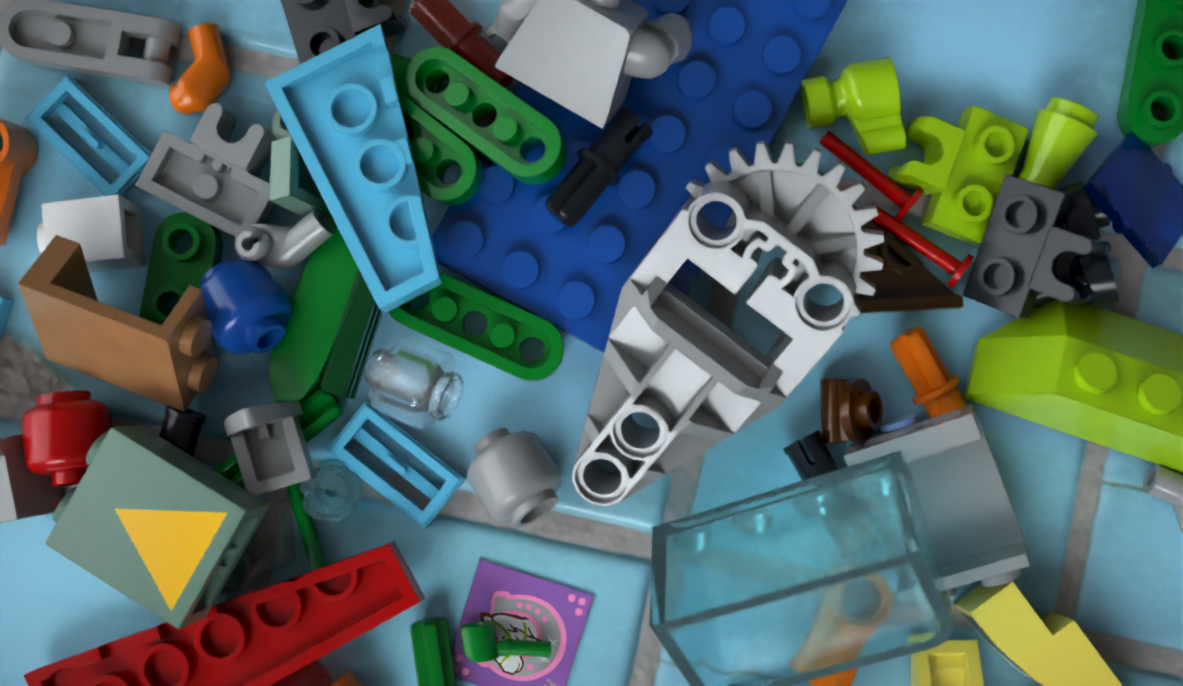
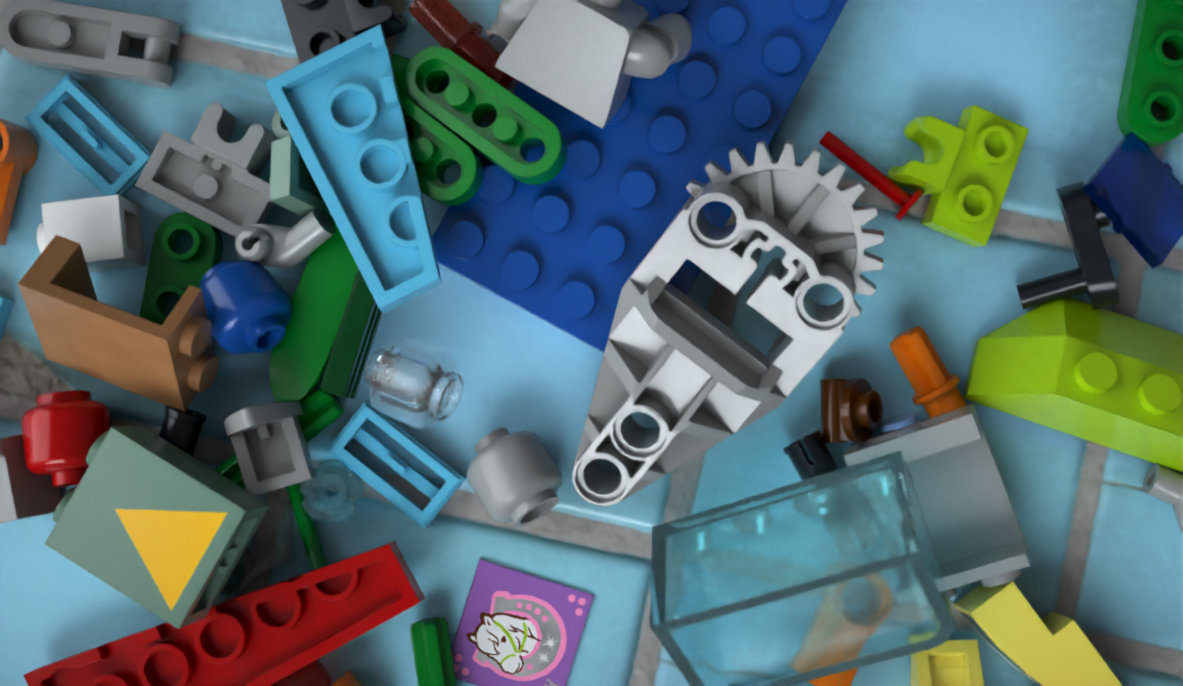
(207, 74): orange arm -> none
(481, 643): green hand -> none
(503, 337): green plate -> none
(597, 167): black axle -> none
(866, 97): lime piece -> none
(903, 282): dark brown tile -> none
(923, 246): red pin -> none
(1030, 250): black plate -> none
(1058, 141): lime cone -> none

